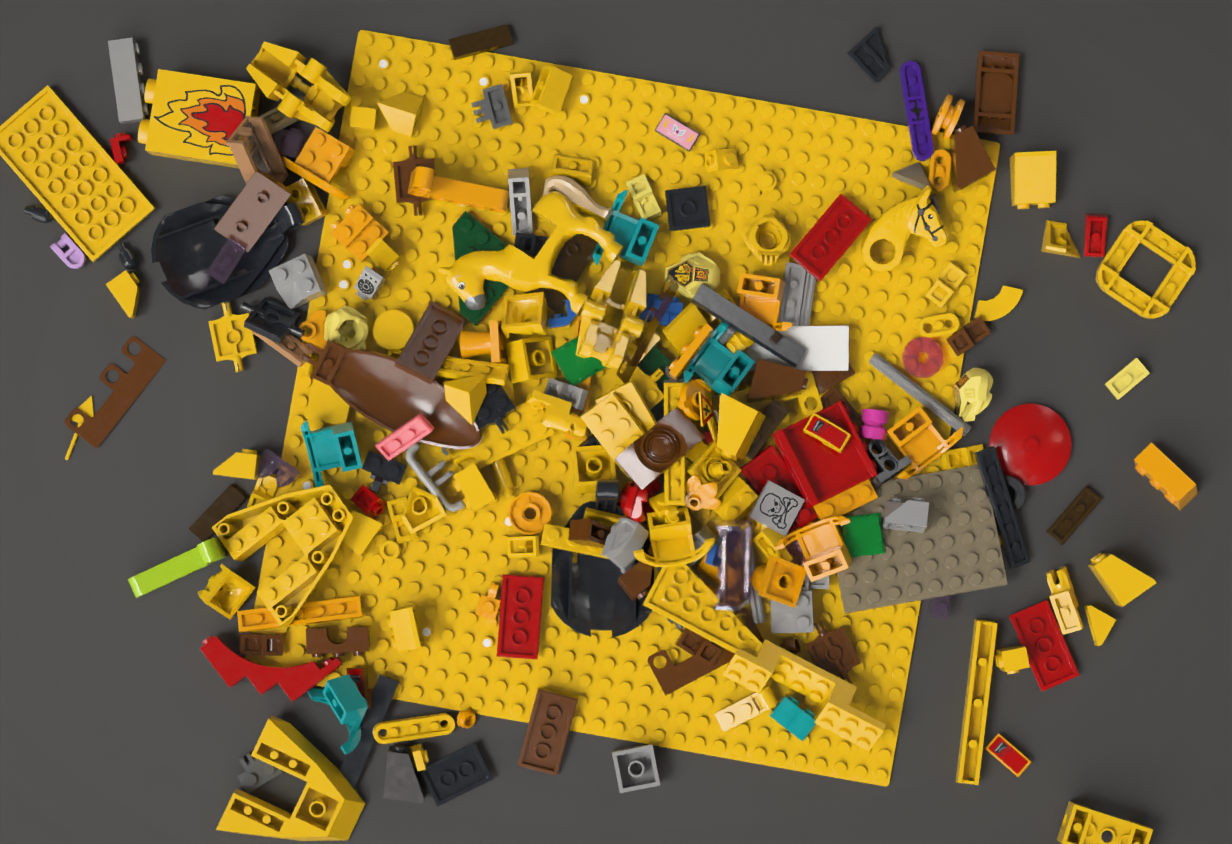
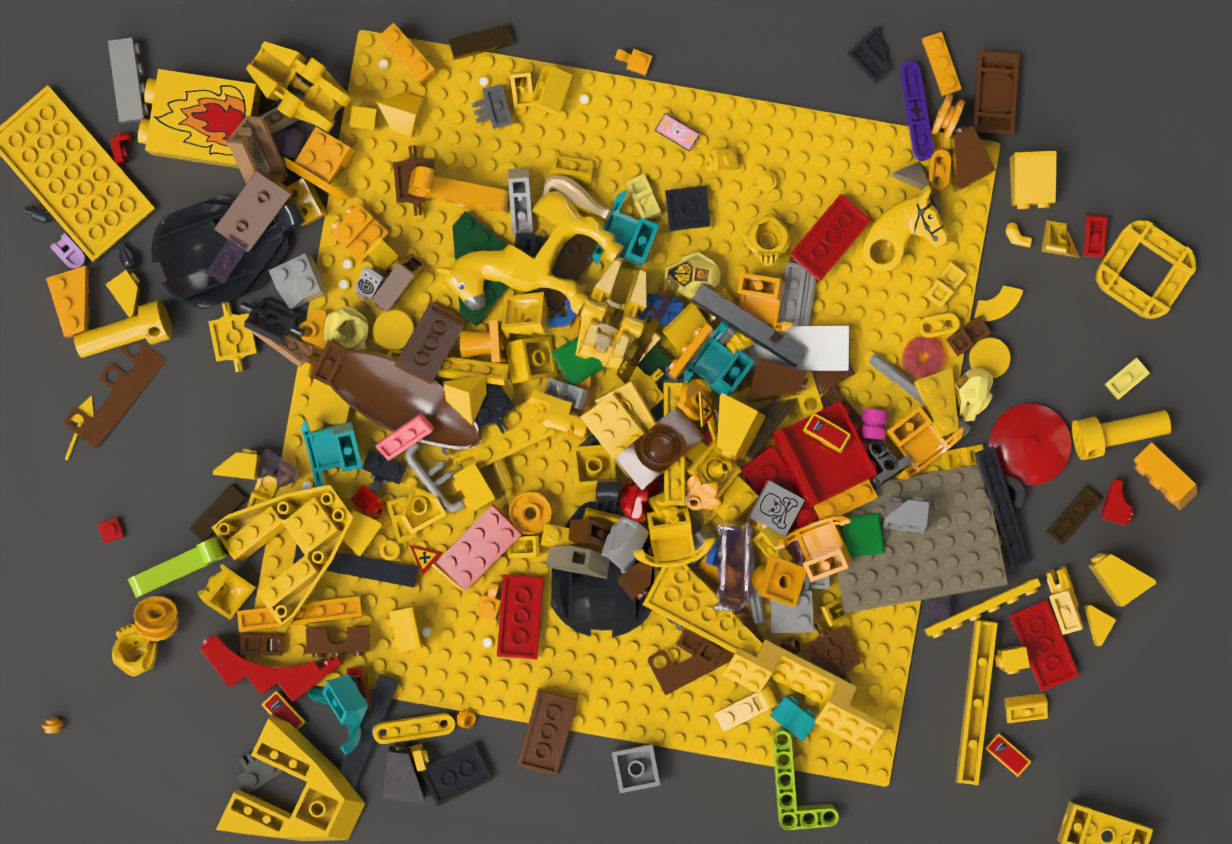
(52, 725): none -> light orange plate
(70, 299): none -> light orange wedge
(110, 530): none -> red plate
(132, 652): none -> yellow helmet
(150, 323): none -> yellow piece
(156, 618): none -> light orange wheel
(279, 707): none -> slope
(369, 568): none -> black tile
(398, 282): none -> slope
(407, 54): none -> light orange arch
(425, 559): none -> piece
(479, 547): none -> plate
(578, 561): none -> dark tan slope
(637, 61): none -> light orange plate
(788, 787): none -> lime beam
(834, 612): none -> yellow slope
(940, 401): none -> yellow wing
(941, 64): none -> light orange plate
(990, 355): none -> yellow tile
(991, 604): none -> yellow plate
(1015, 237): none -> yellow arm
(1026, 708): none -> yellow slope
(1092, 437): none -> yellow piece
(1115, 507): none -> red arch

